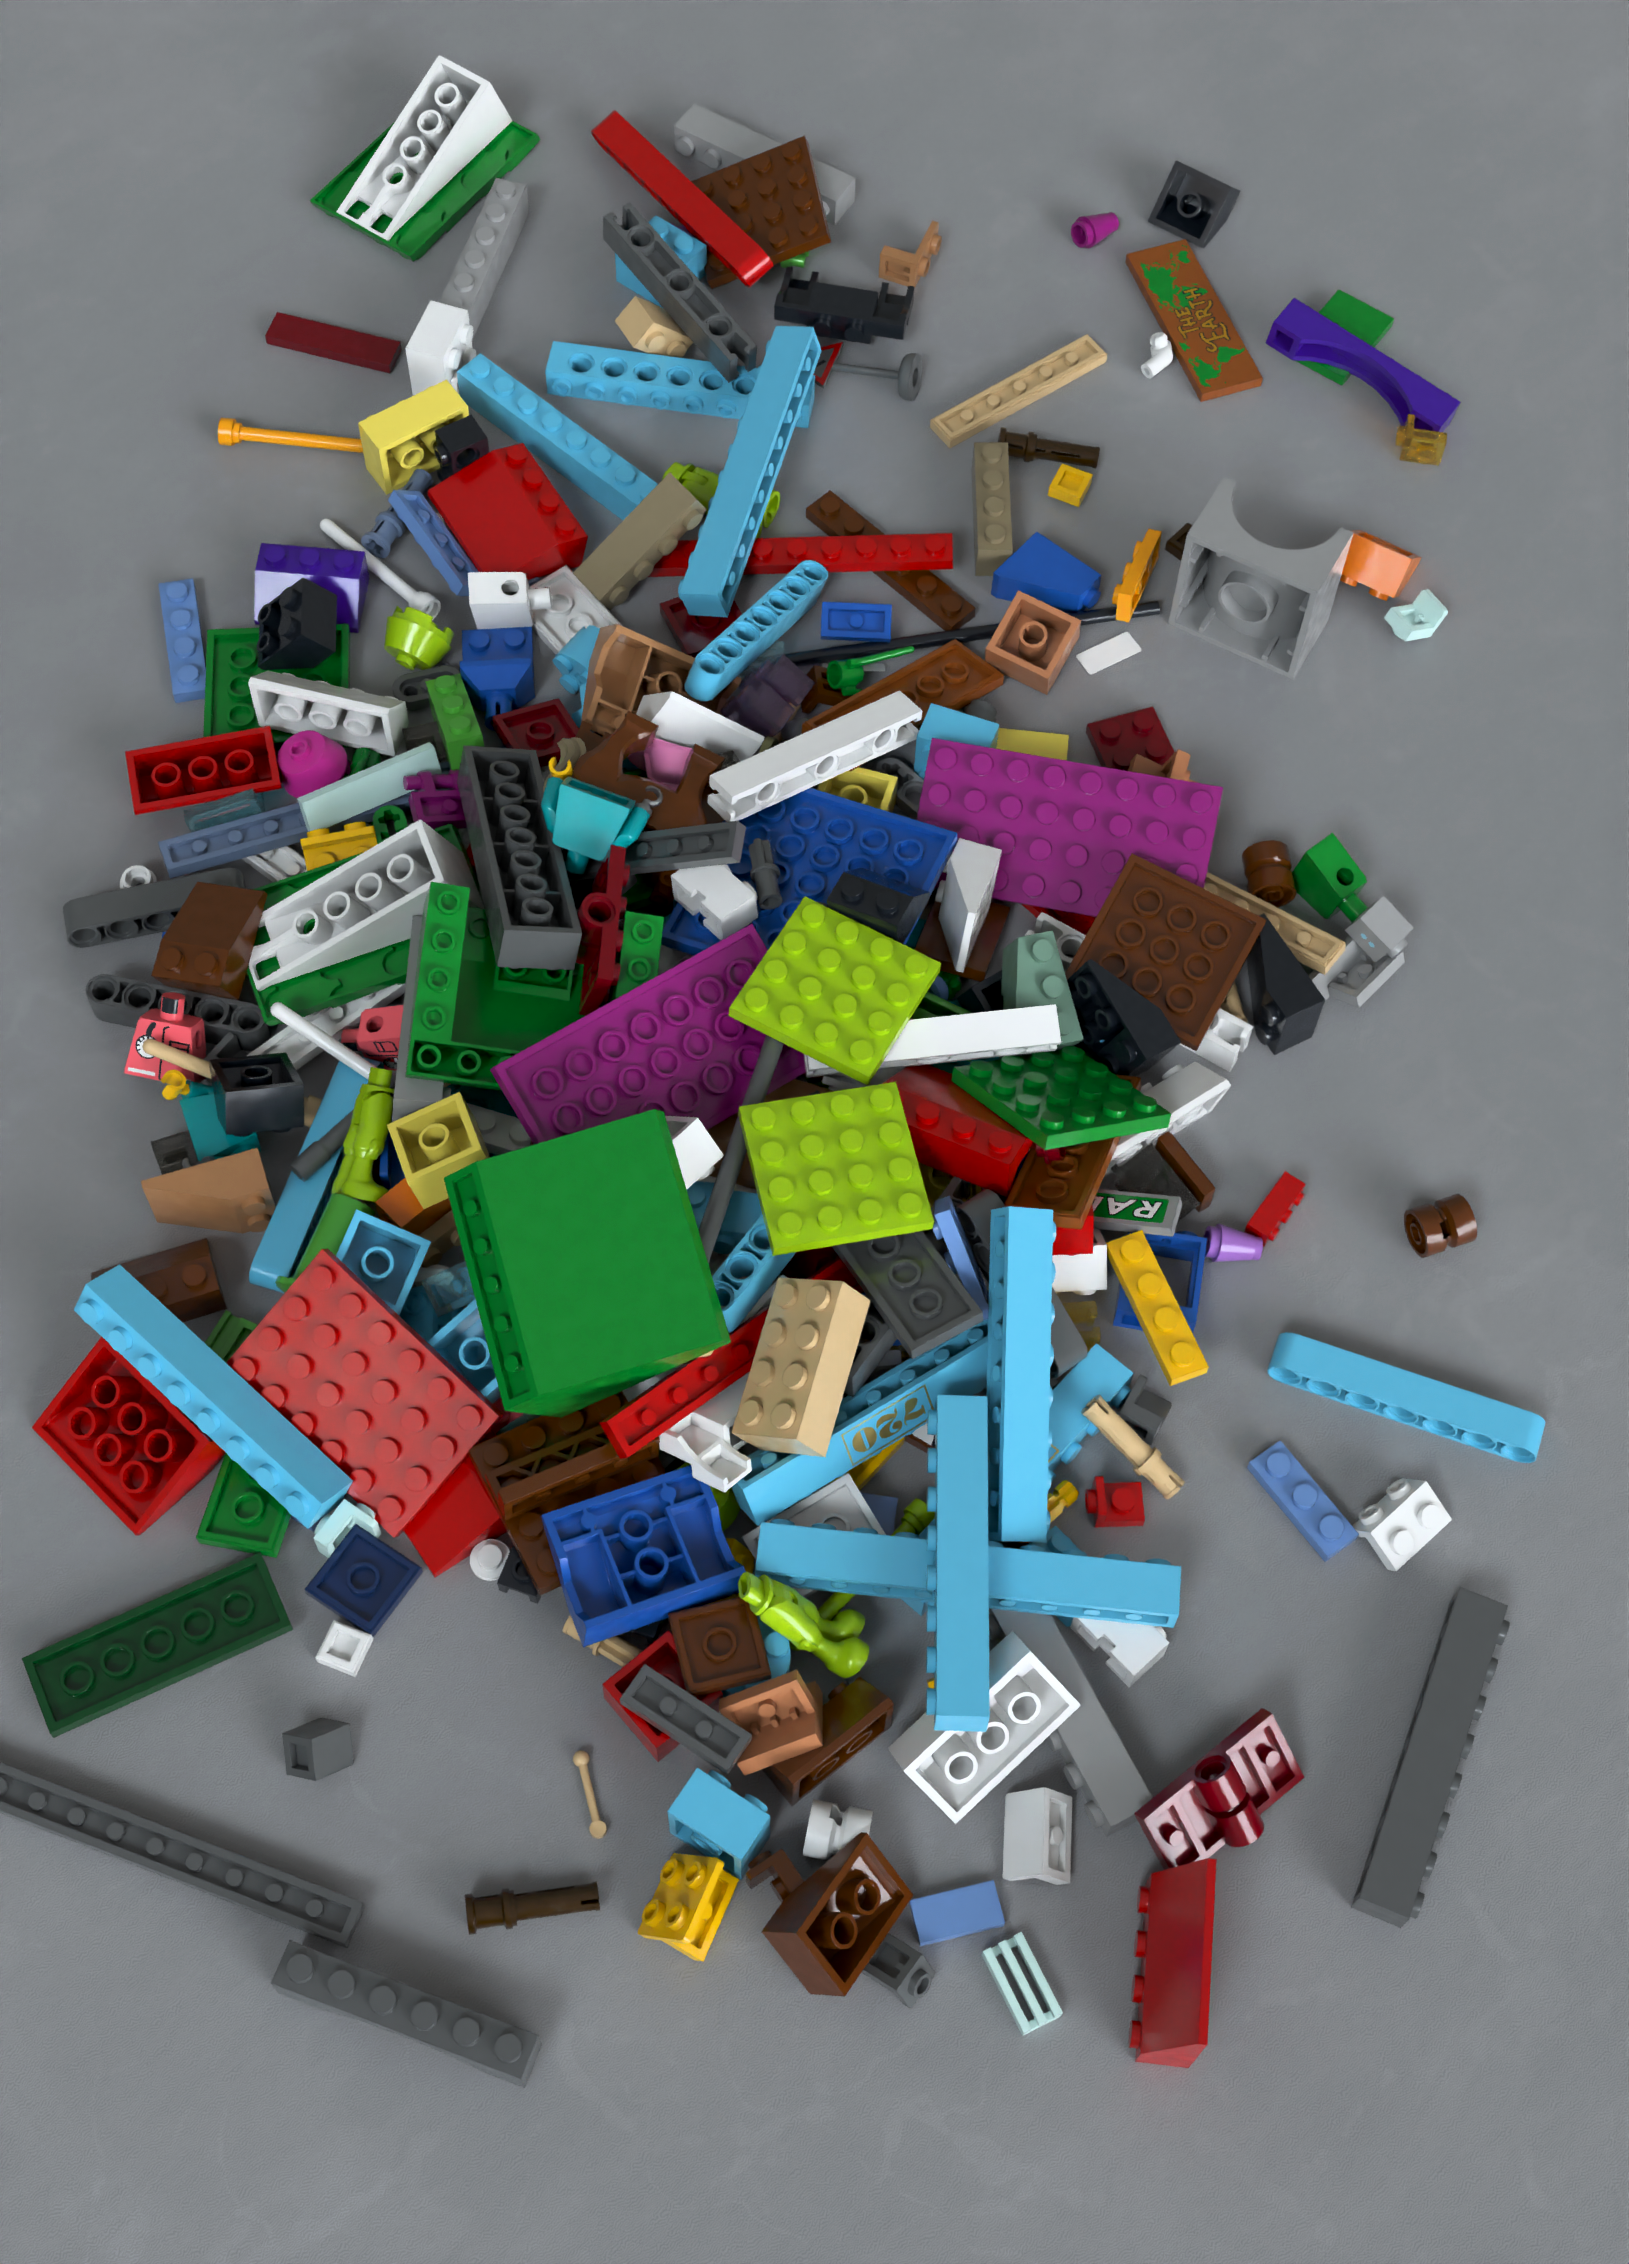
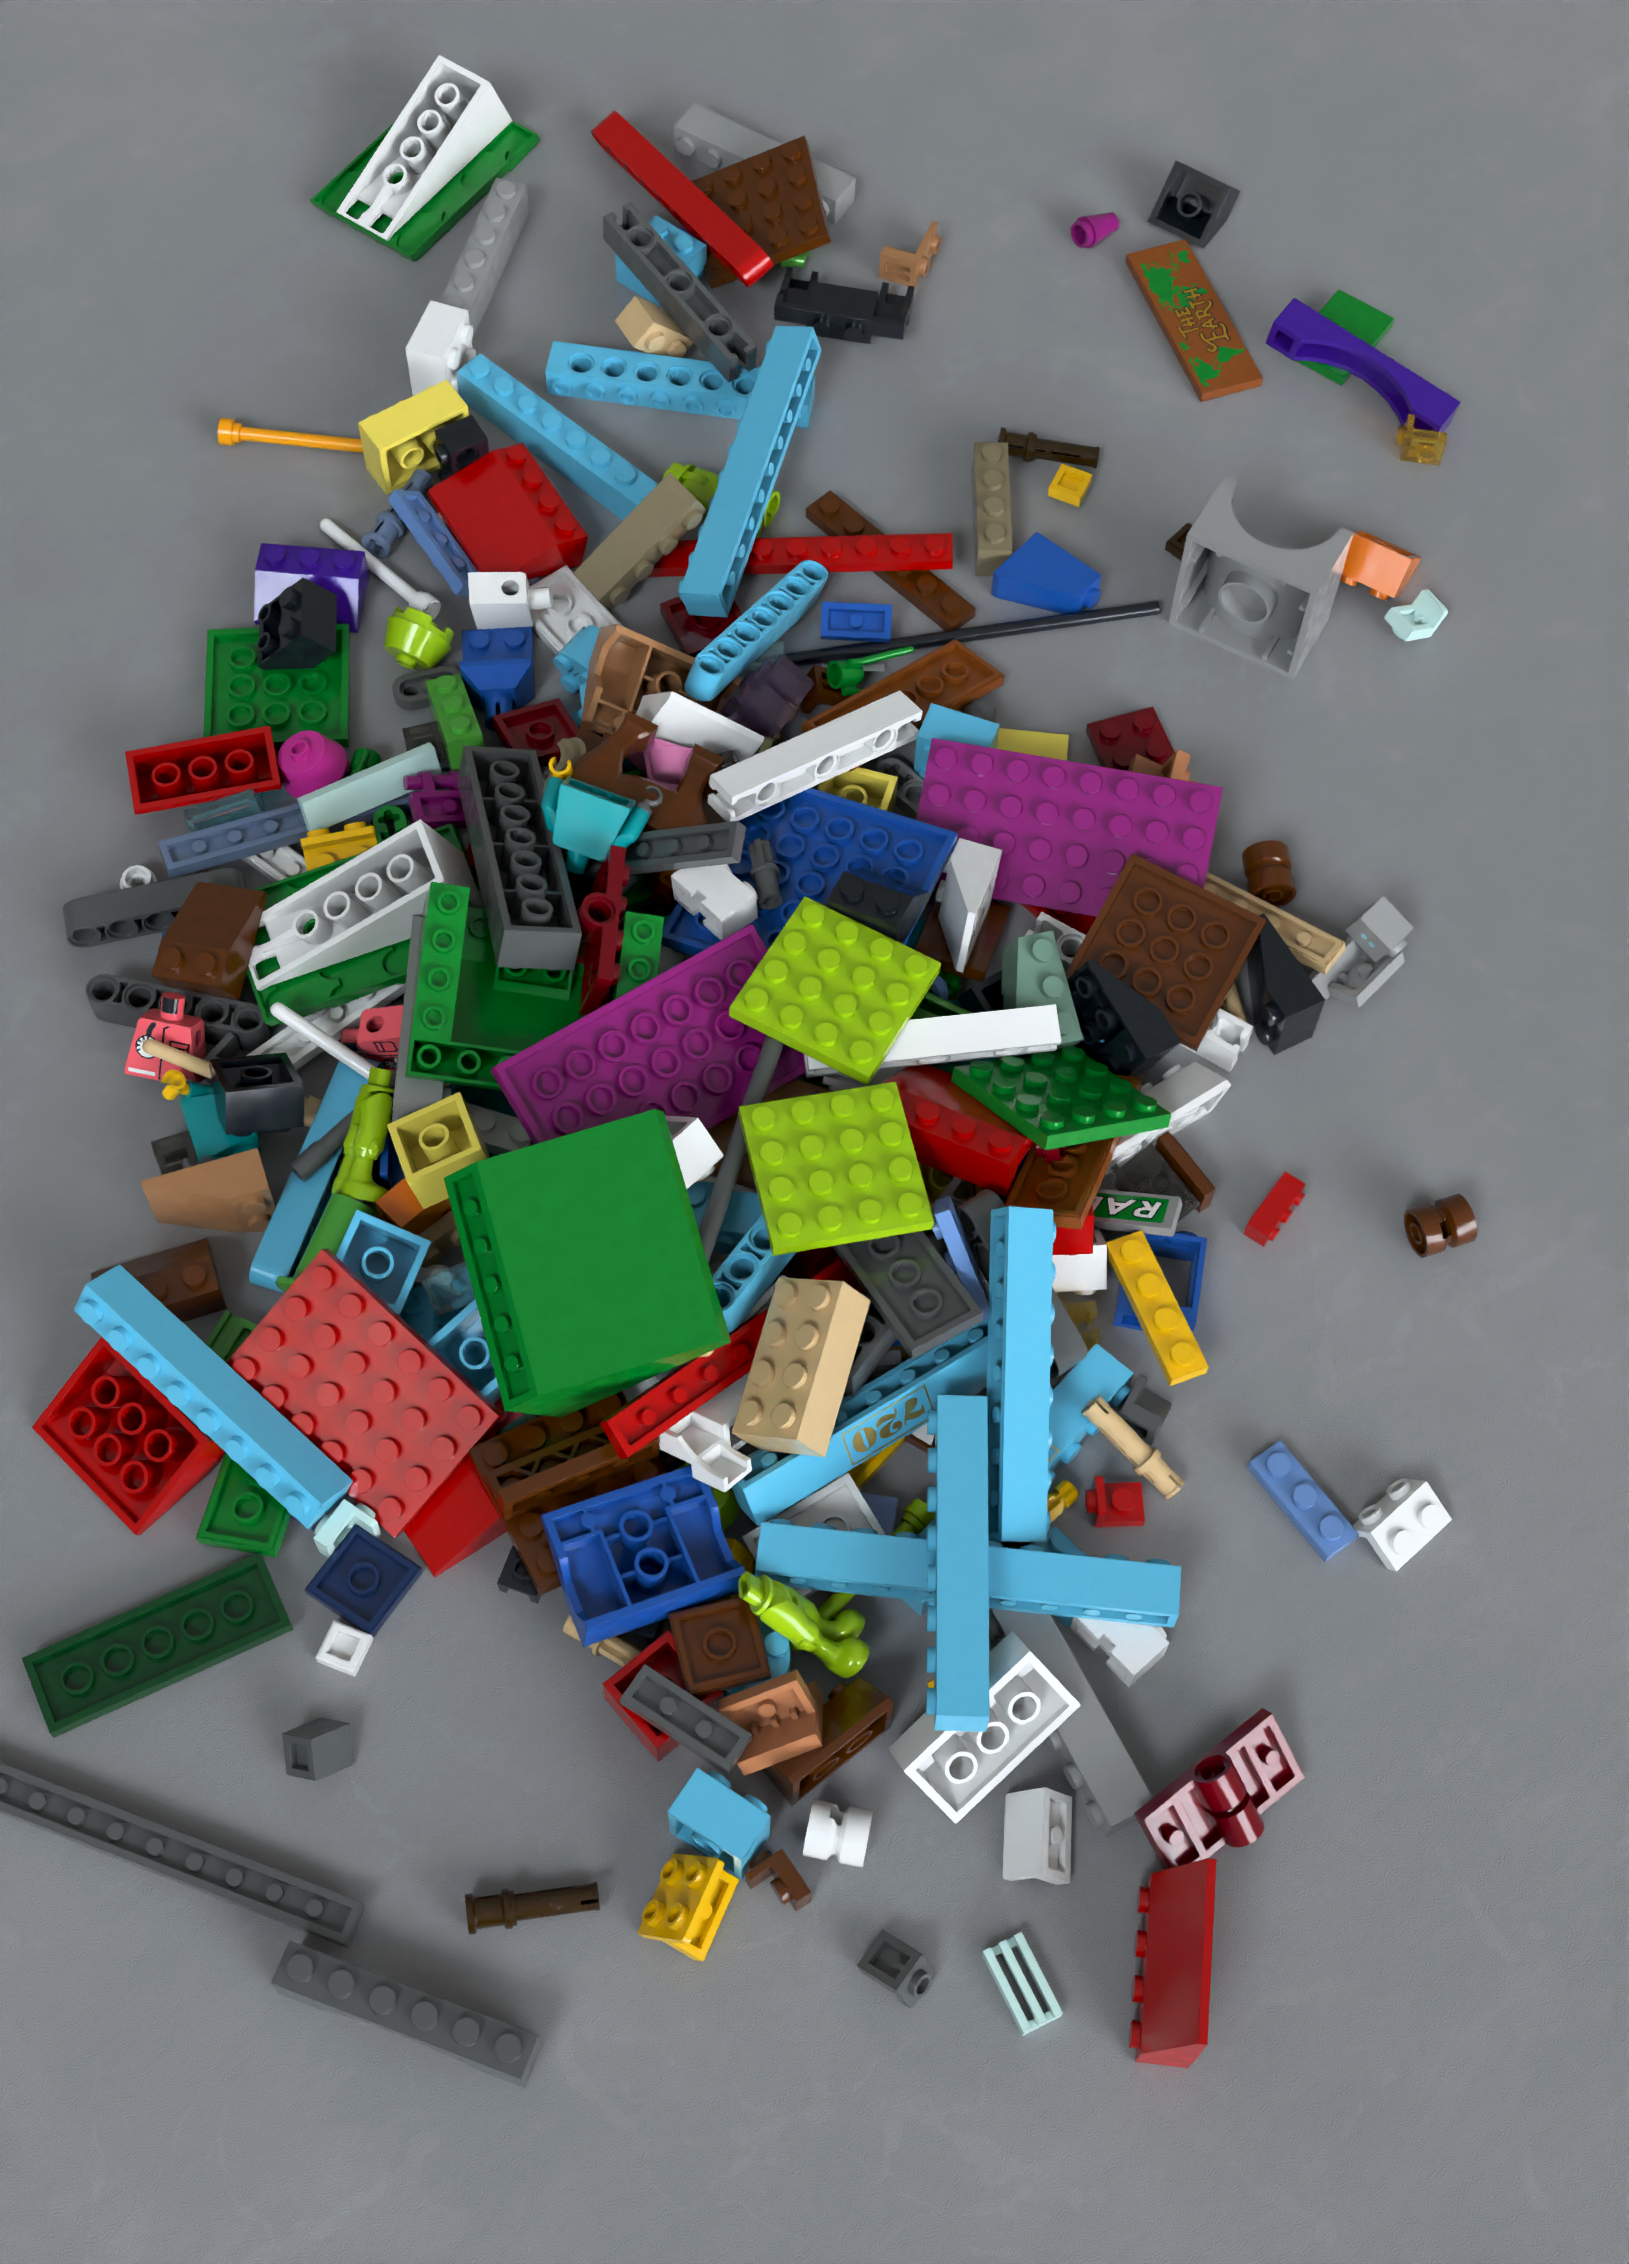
(183, 639): medium blue plate -> none
(333, 342): dark red tile -> none
(333, 711): white slope -> none
(489, 1559): white plate -> none
(597, 1827): tan hinge -> none
(838, 1917): reddish brown slope -> none
(908, 376): dark grey piece -> none
(956, 1913): medium blue tile -> none
(1018, 391): tan tile -> none
(1032, 642): nougat brick -> none
(1108, 653): white sticker -> none
(1136, 575): light orange plate -> none
(1161, 355): white arm -> none
(1231, 1244): medium lavender cone -> none
(1330, 880): green torso -> none
(1407, 1397): medium azure beam -> none
(1430, 1759): dark grey brick -> none

